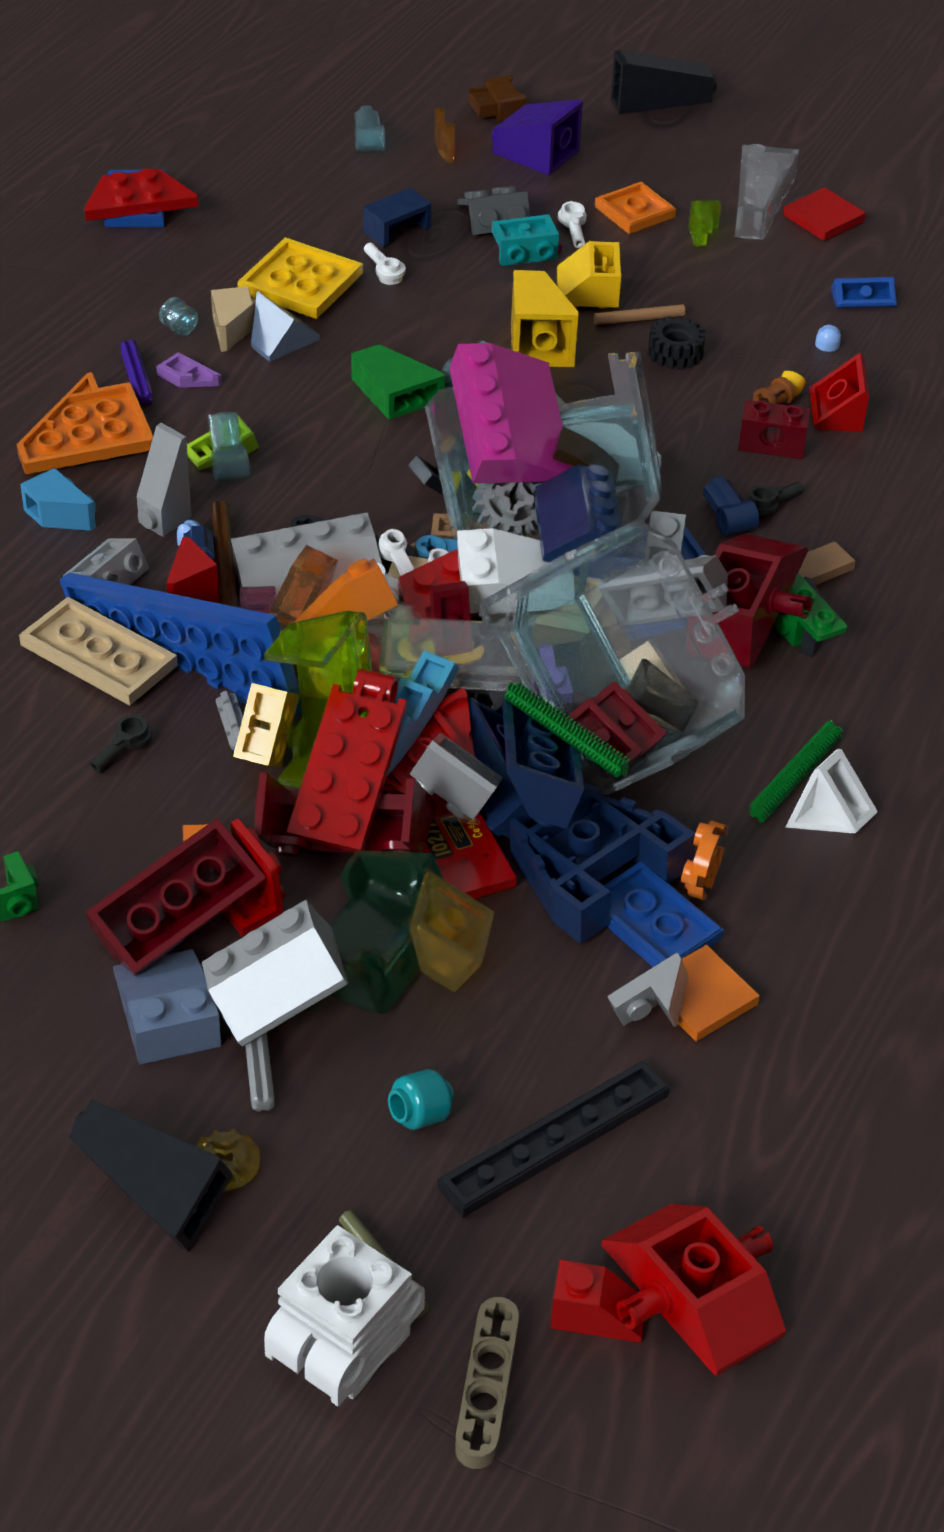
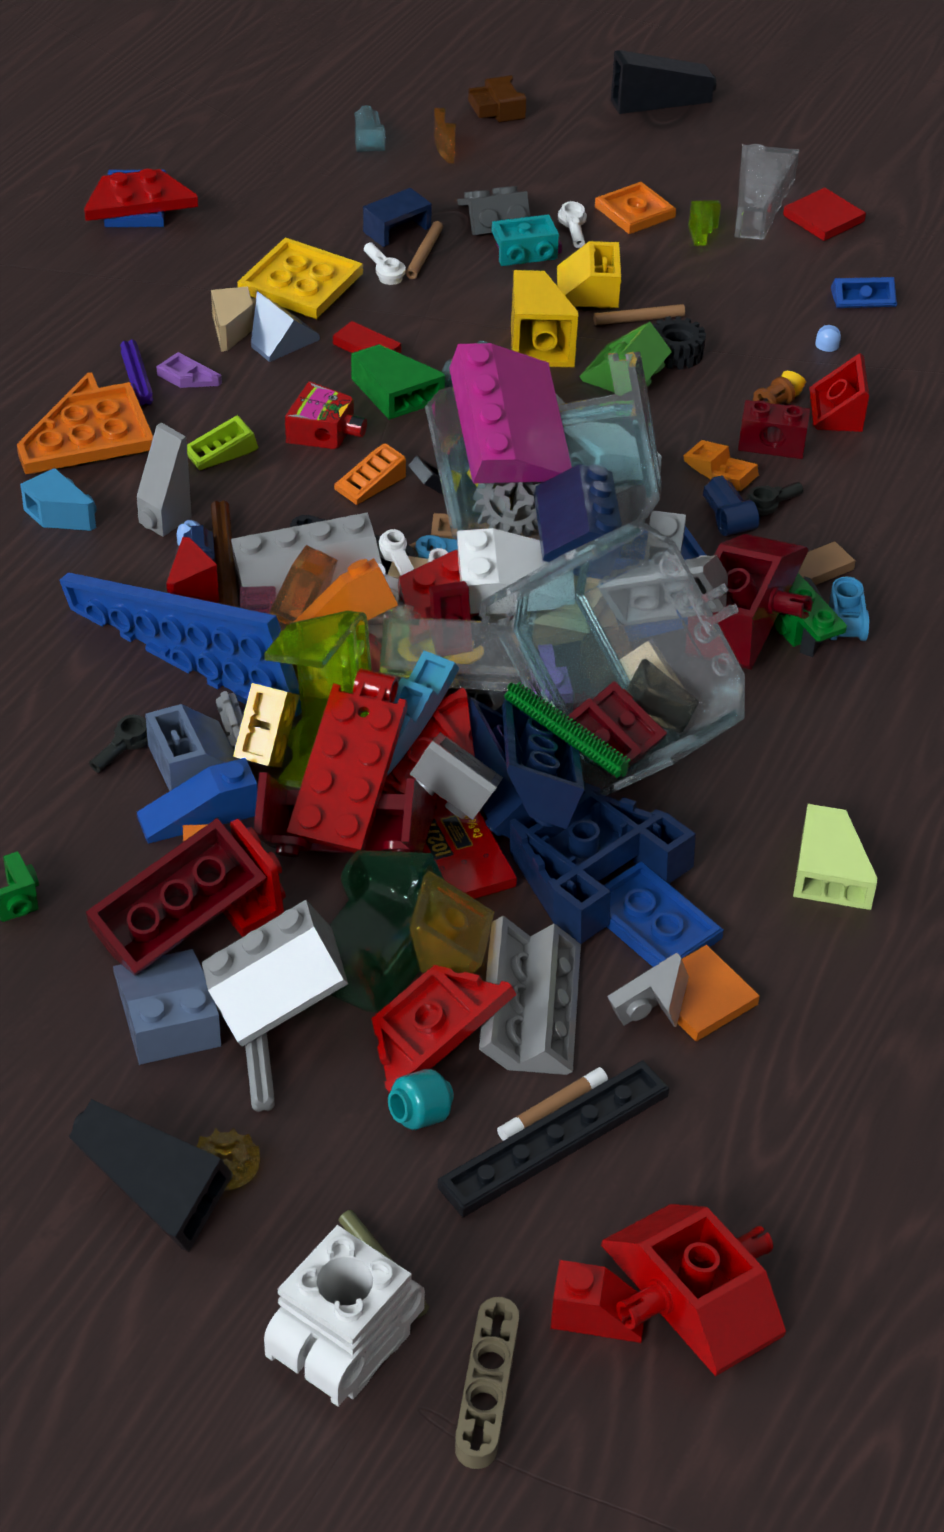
(98, 650): tan plate -> none
(115, 561): light grey bracket -> none
(178, 316): clear light blue wheel -> none
(185, 743): none -> sand blue slope
(218, 792): none -> blue slope
(228, 454): clear light blue piece -> none
(322, 418): none -> red torso
(356, 337): none -> red tile
(383, 459): none -> orange slope
(424, 250): none -> medium nougat piece
(434, 1019): none -> red wing
(540, 135): dark purple slope -> none
(540, 1022): none -> light grey slope
(553, 1103): none -> medium nougat bar
(577, 449): dark brown slope -> none
(643, 340): none -> bright green slope
(707, 860): orange plate -> none
(714, 460): none -> orange slope
(795, 771): green axle -> none
(833, 799): white slope -> none
(833, 861): none -> yellowish green slope
(849, 604): none -> dark azure piece

